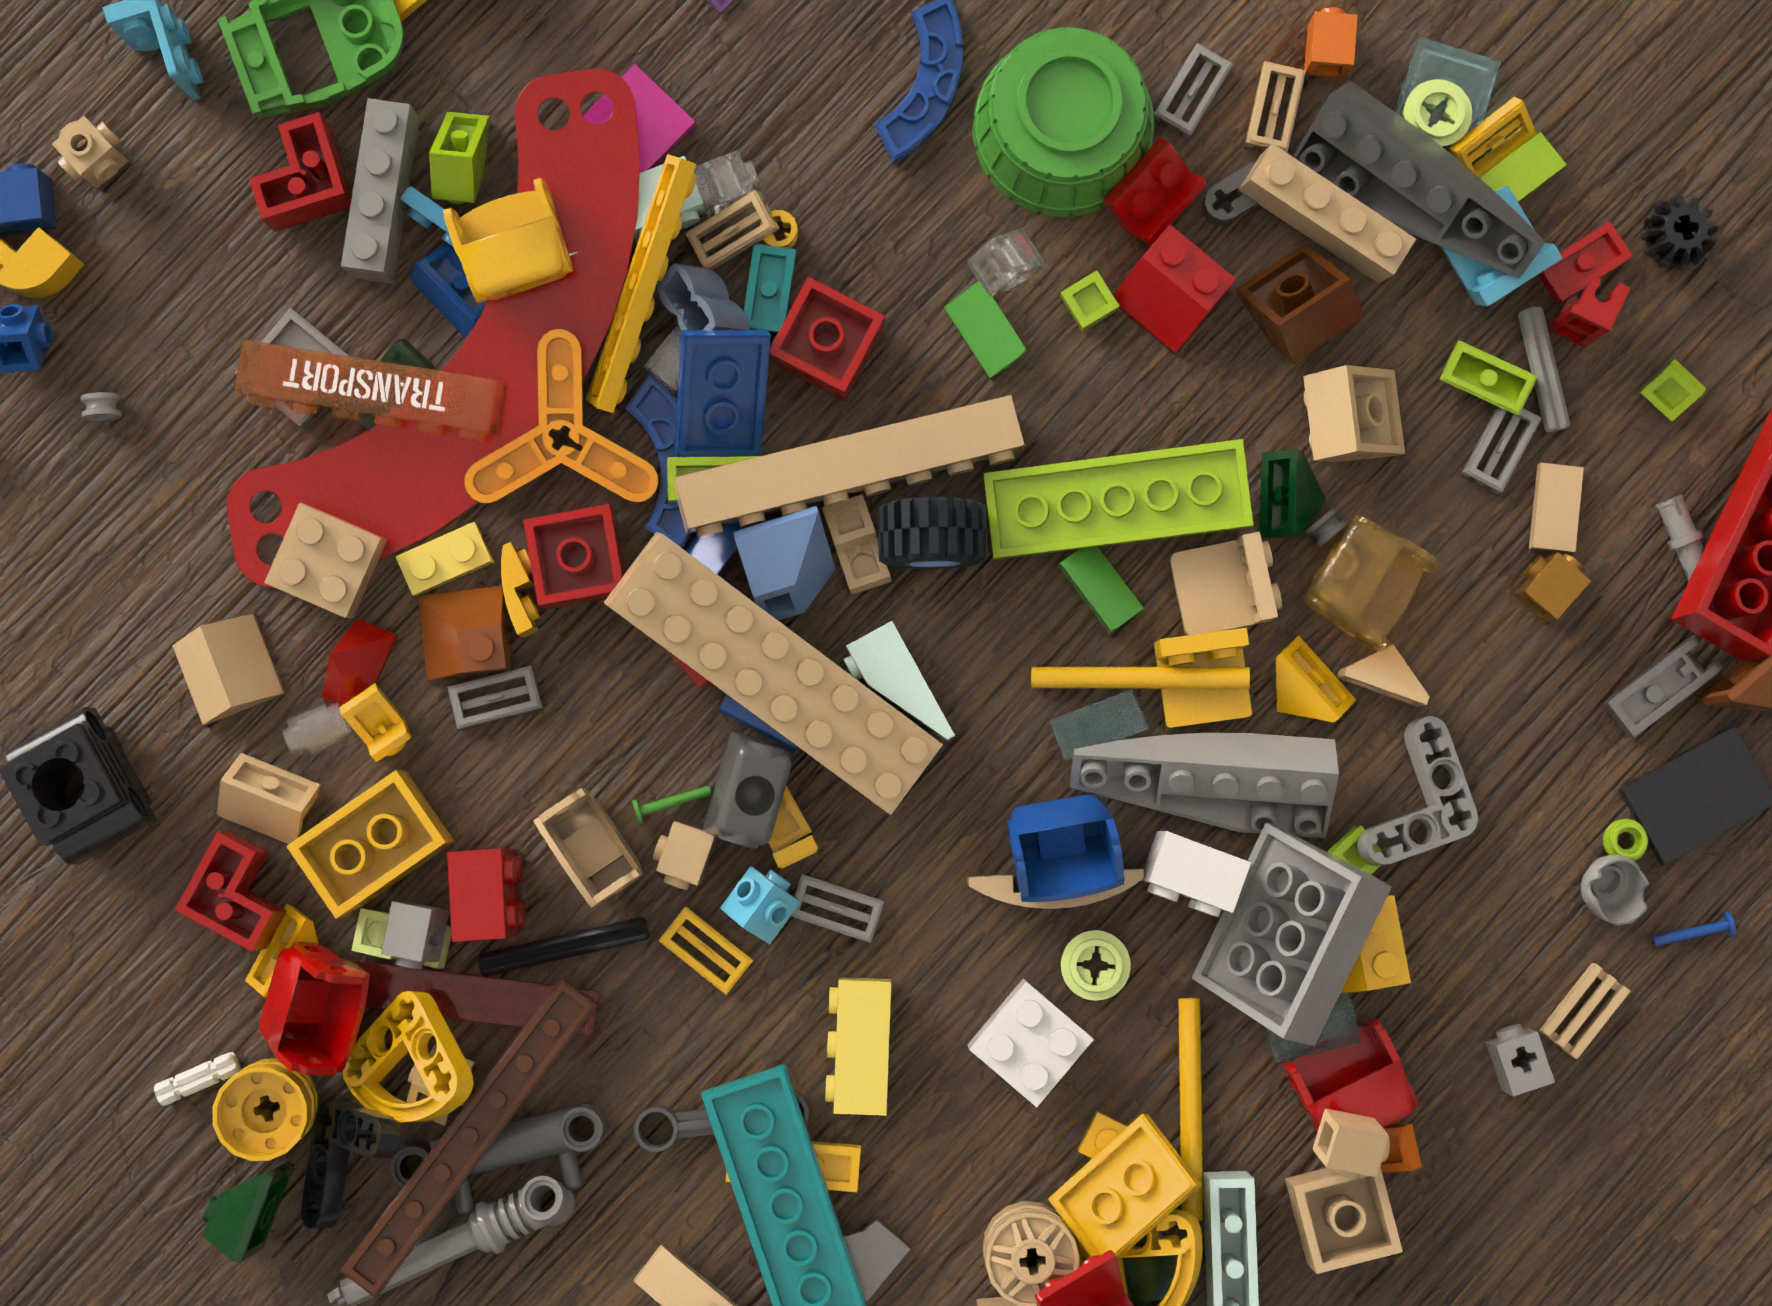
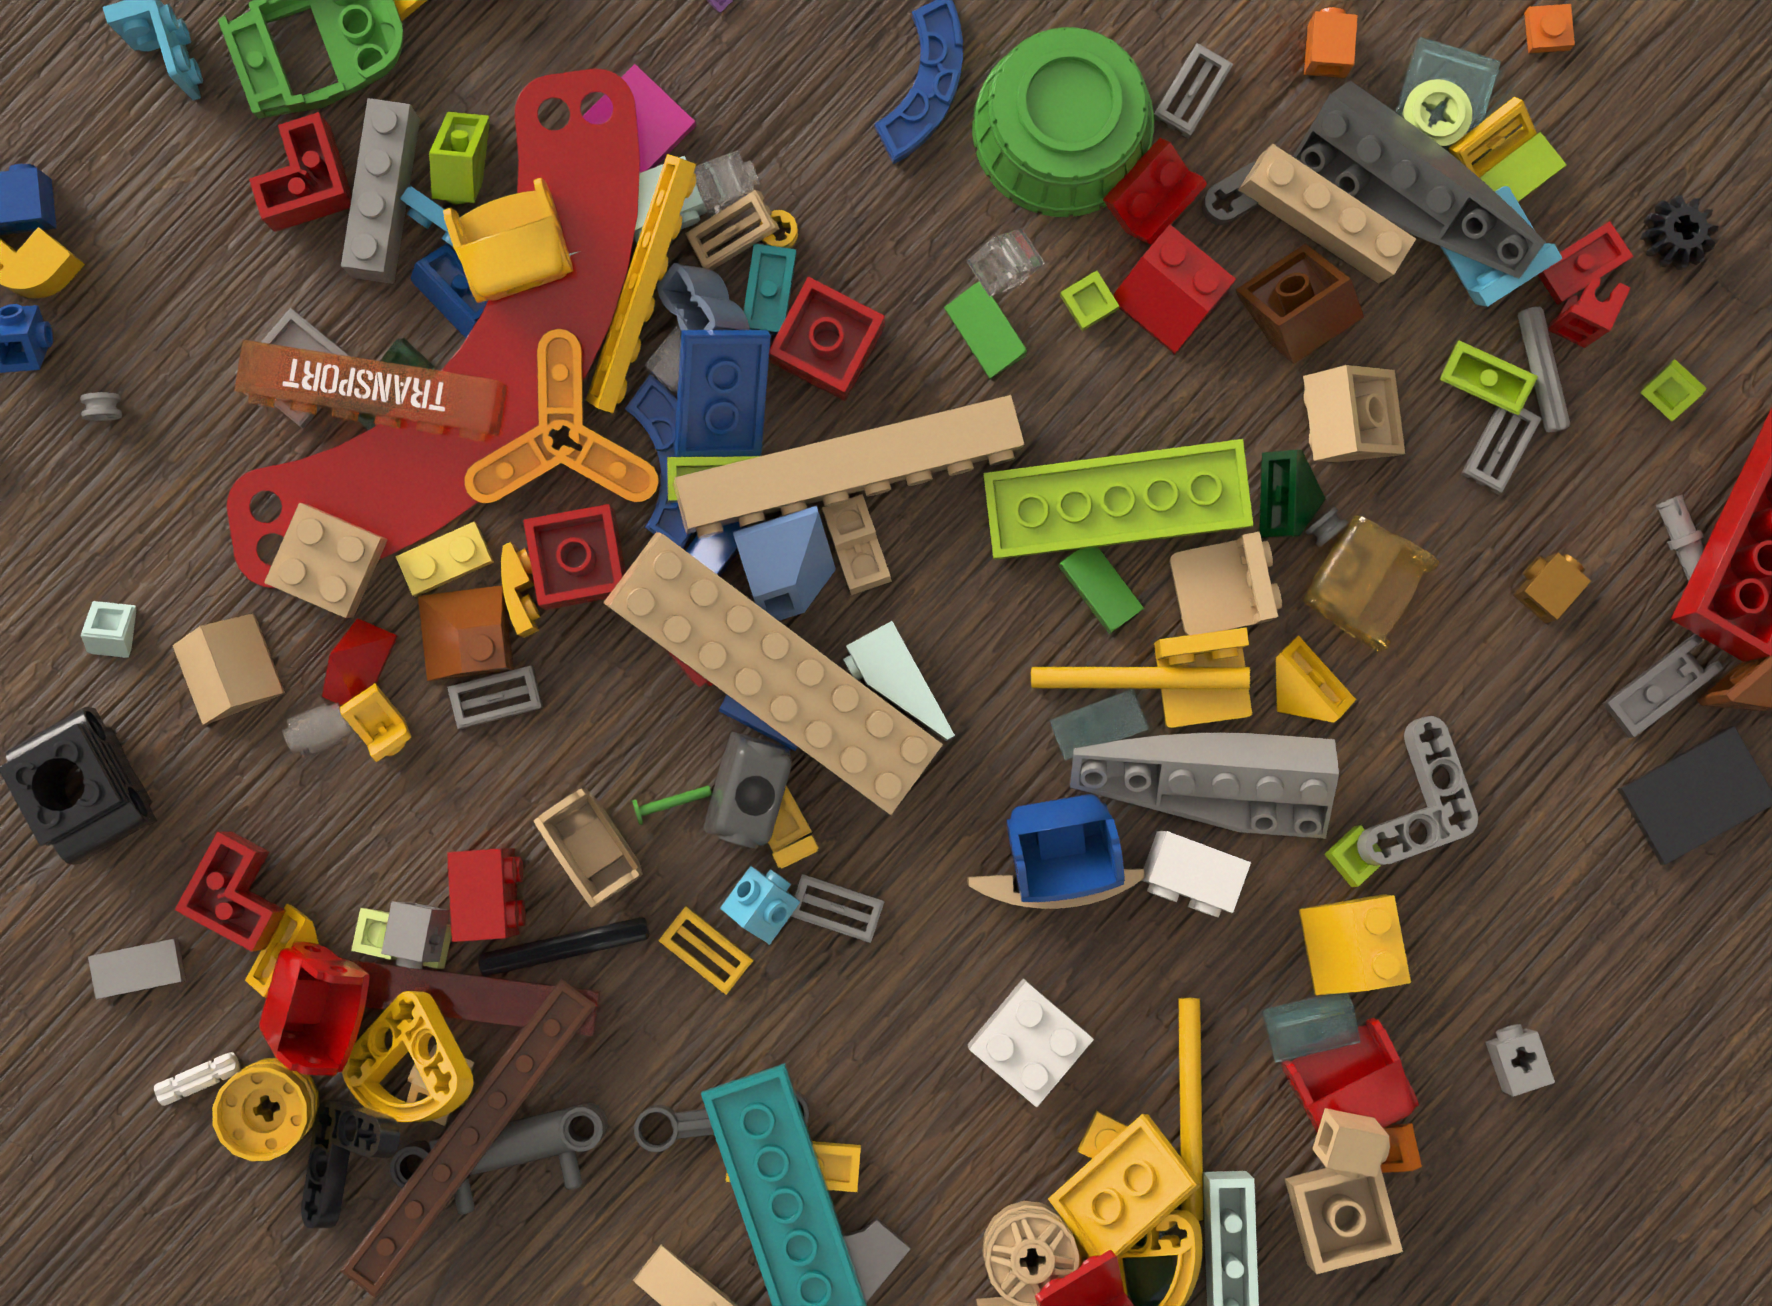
(89, 151): tan brick -> none
(109, 629): none -> light aqua slope
(136, 968): none -> light grey tile
(245, 1213): dark green slope -> none
(266, 798): tan panel -> none
(370, 844): yellow brick -> none
(486, 1229): light grey piece -> none
(684, 855): tan brick -> none
(859, 1046): light yellow brick -> none
(932, 533): black wheel -> none
(1108, 981): yellowish green gear -> none
(1282, 72): tan tile -> none
(1291, 935): light grey slope -> none
(1387, 675): tan slope -> none
(1549, 28): none -> orange plate
(1556, 508): tan tile -> none
(1599, 1019): tan tile -> none
(1614, 889): light grey hair -> none
(1637, 836): lime plate -> none
(1726, 925): blue pin -> none

